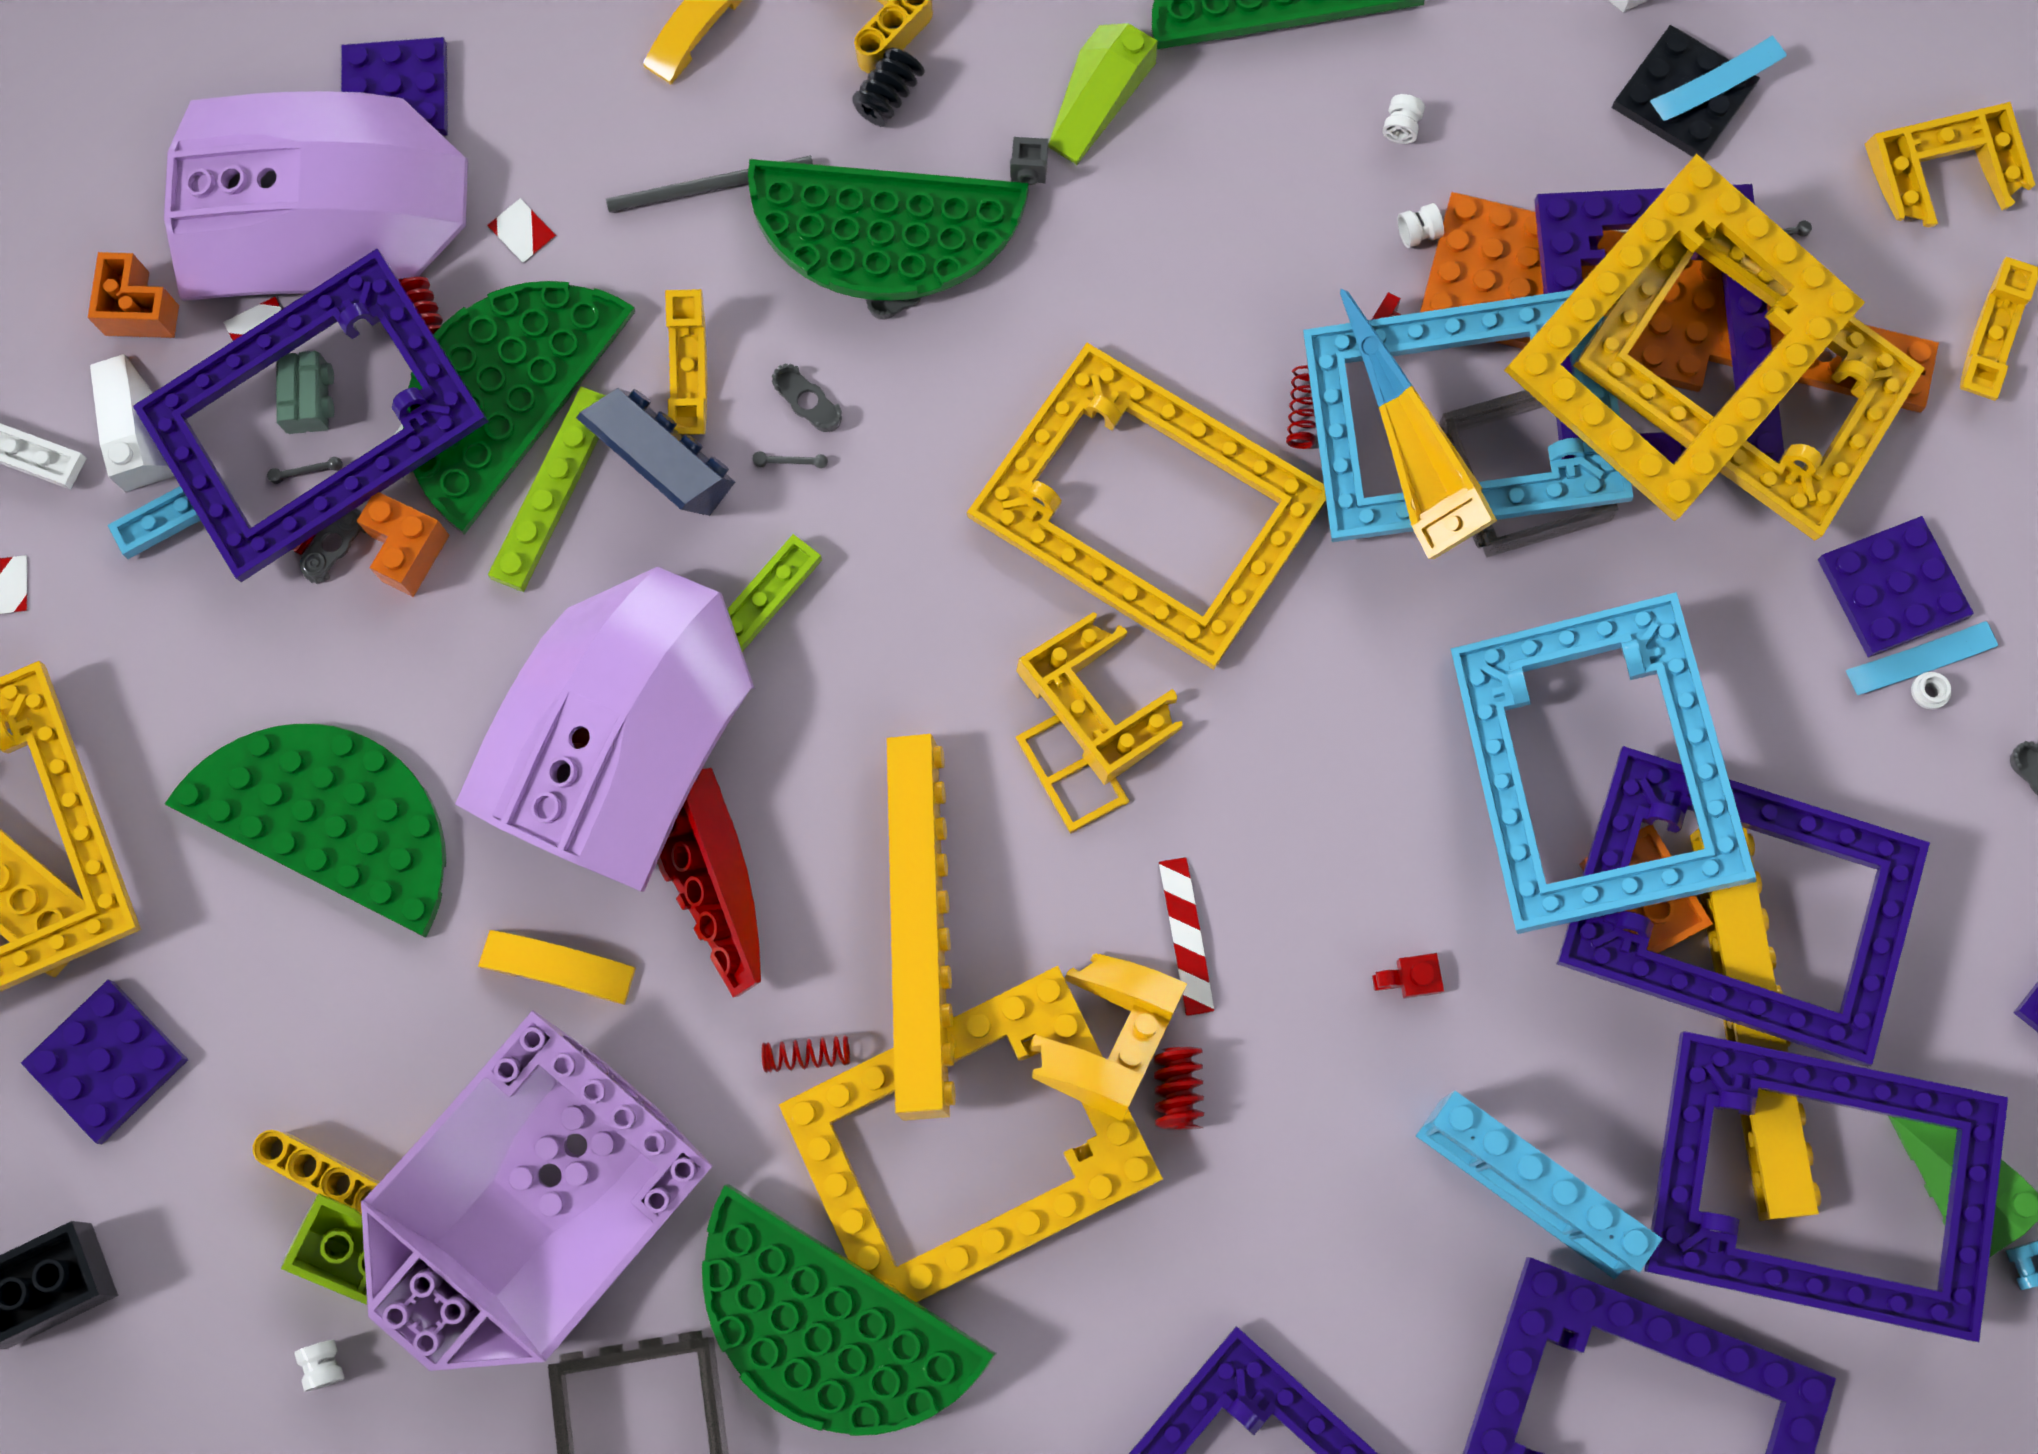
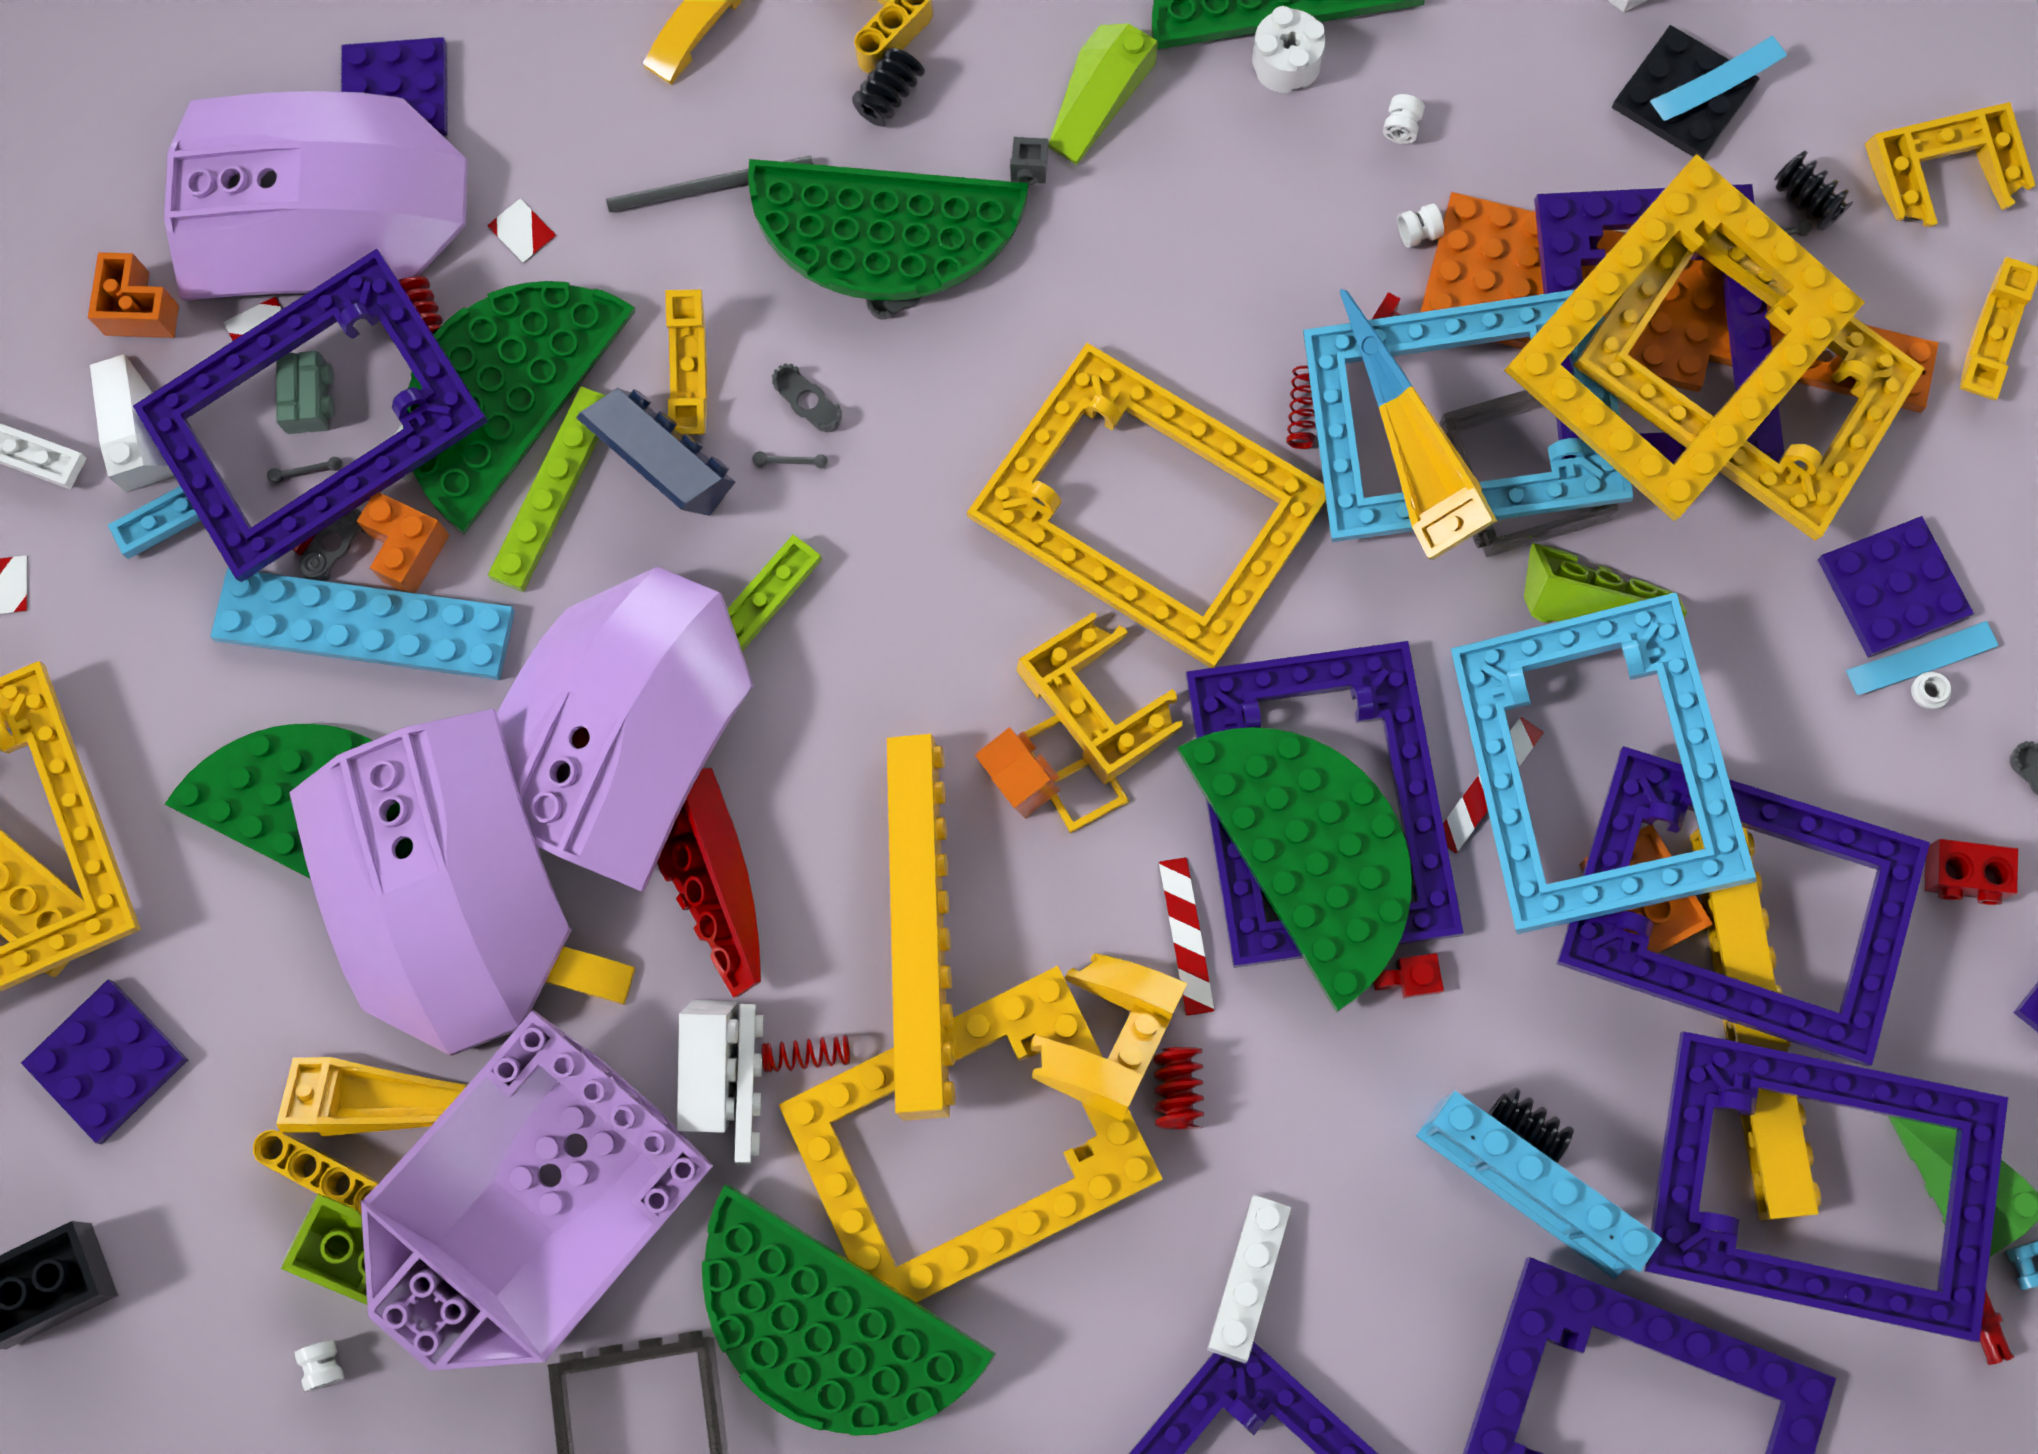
(357, 1098): none -> yellow plate
(364, 624): none -> medium azure plate
(463, 924): none -> lavender wedge
(707, 1065): none -> white wedge
(748, 1103): none -> white plate
(1019, 775): none -> orange brick
(1249, 1279): none -> white plate
(1288, 49): none -> white brick
(1315, 845): none -> green plate
(1384, 689): none -> dark purple plate
(1473, 805): none -> sticker
(1531, 1125): none -> black piece
(1564, 589): none -> lime wedge
(1812, 191): none -> black piece
(1970, 863): none -> red brick
(1992, 1335): none -> red pin

